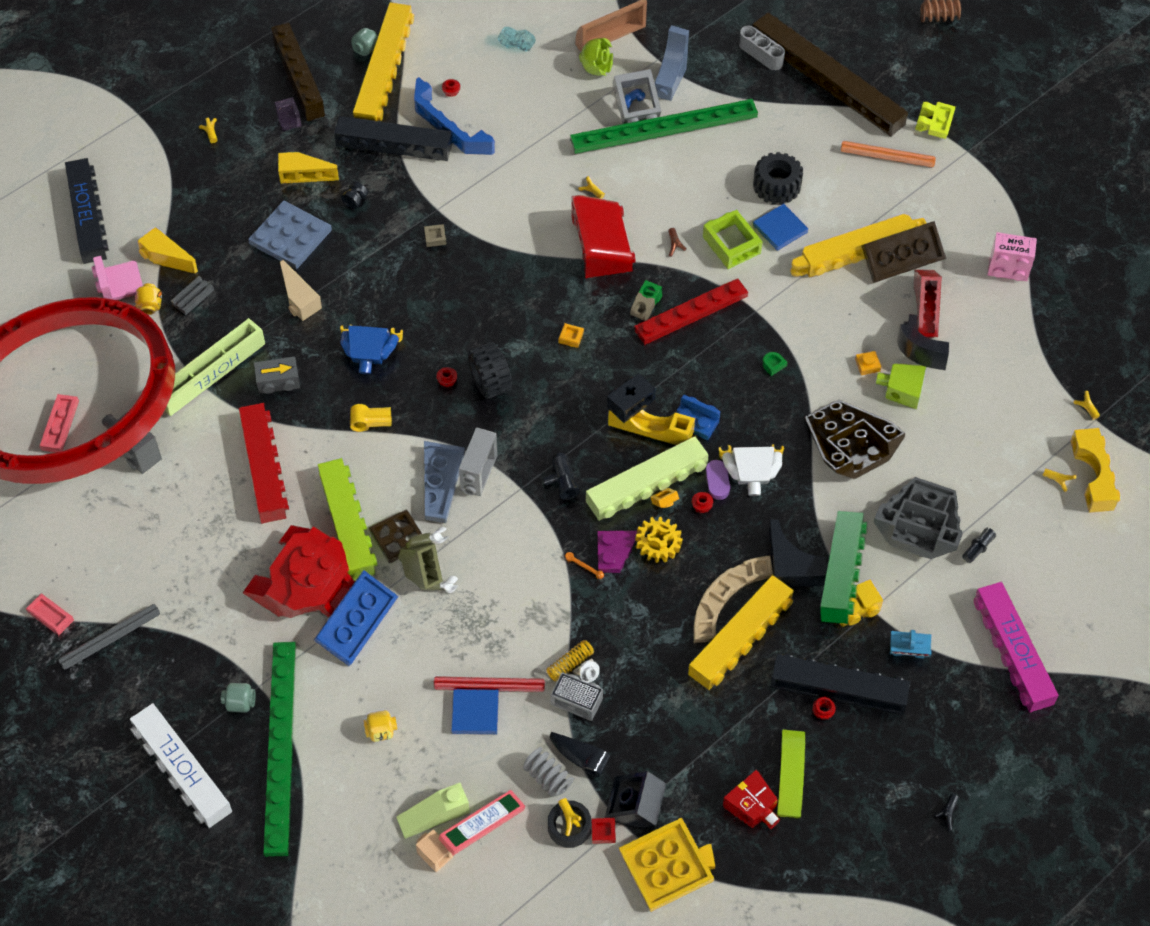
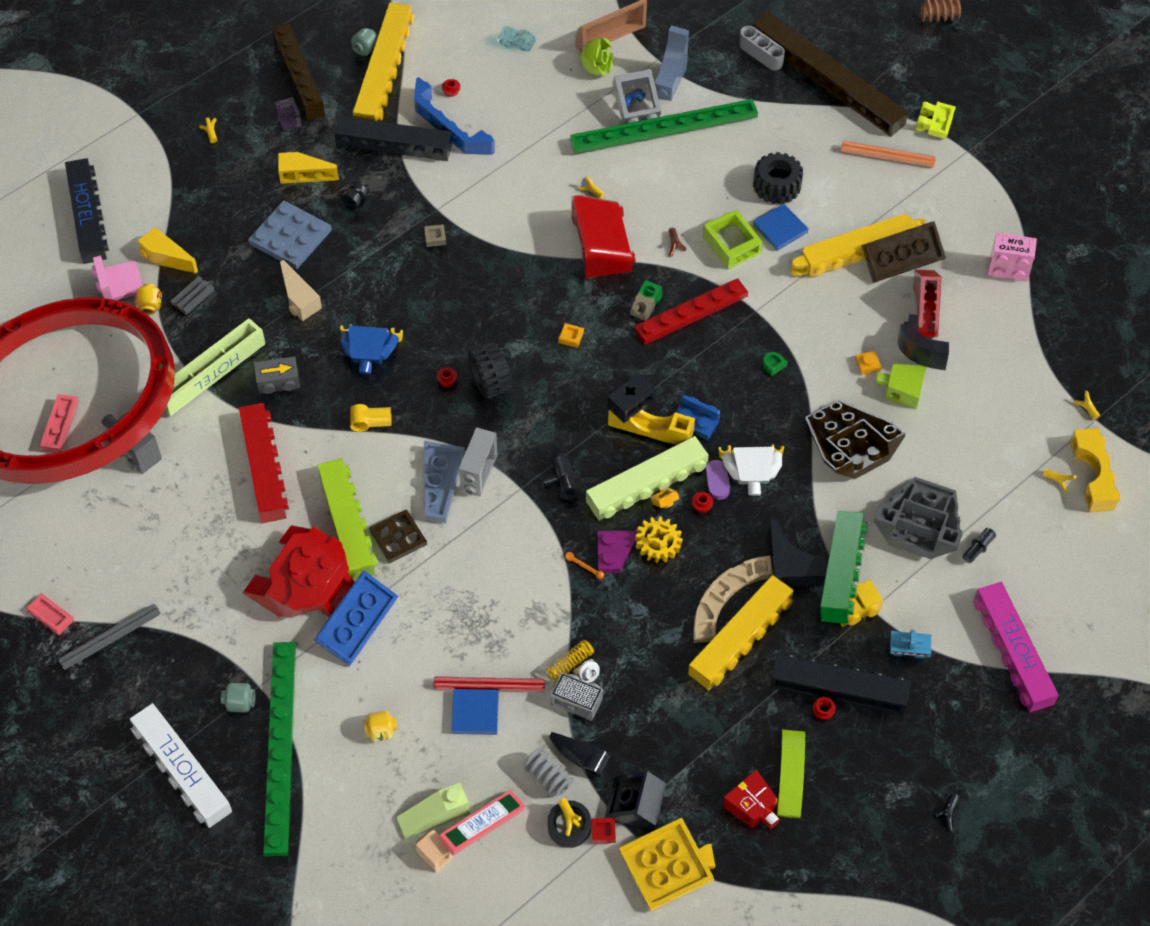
(422, 563): olive torso -> none

